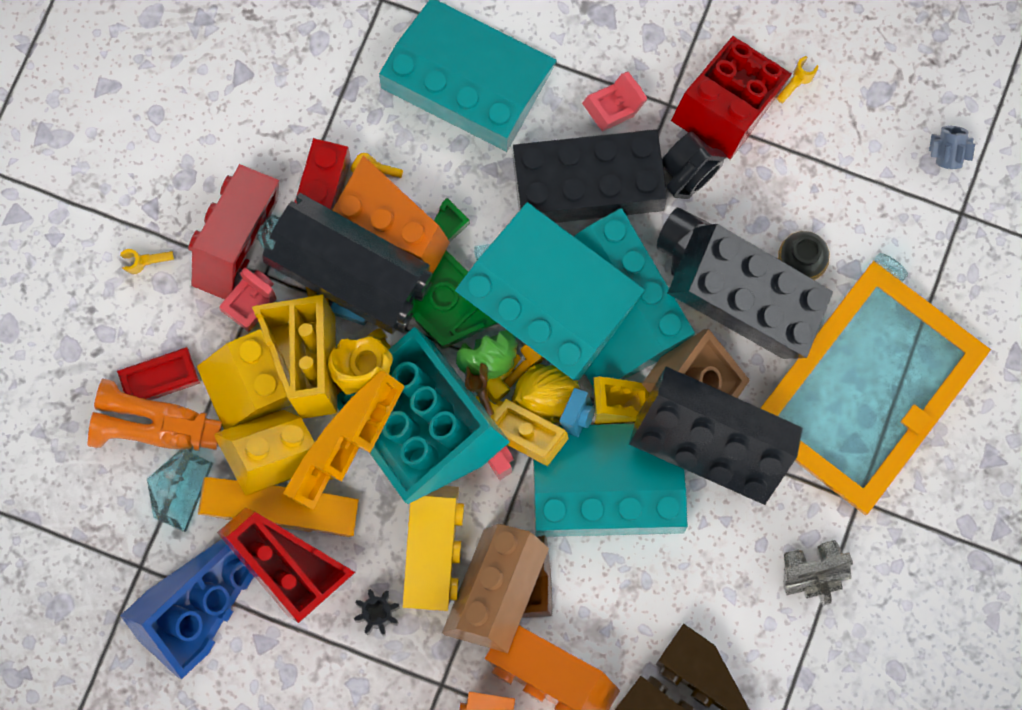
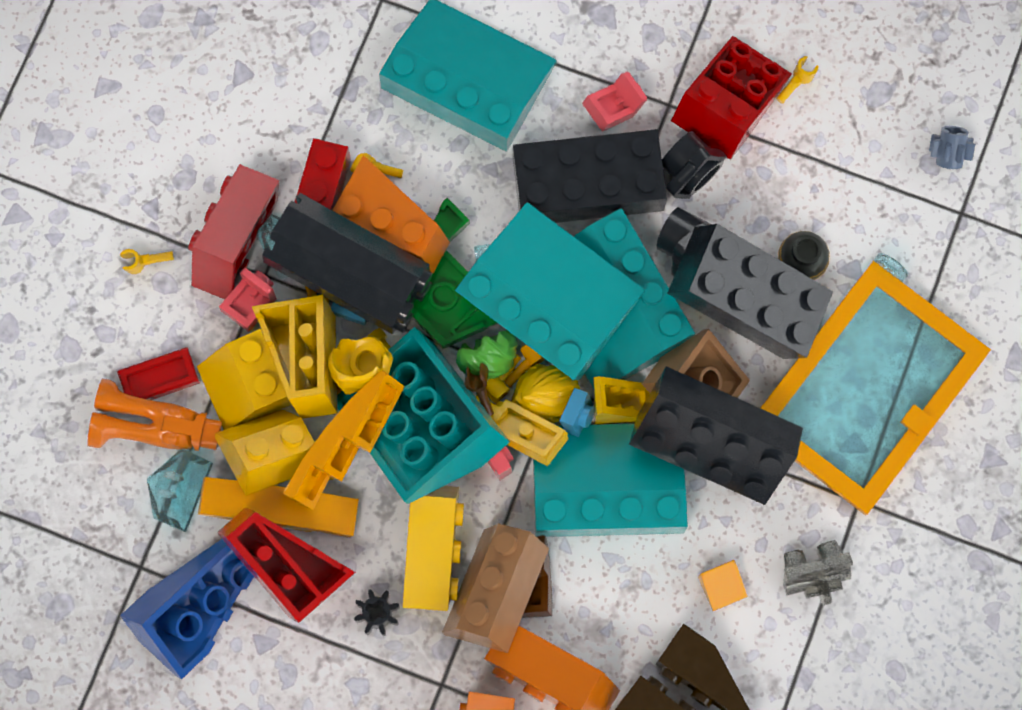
(723, 585): none -> light orange slope

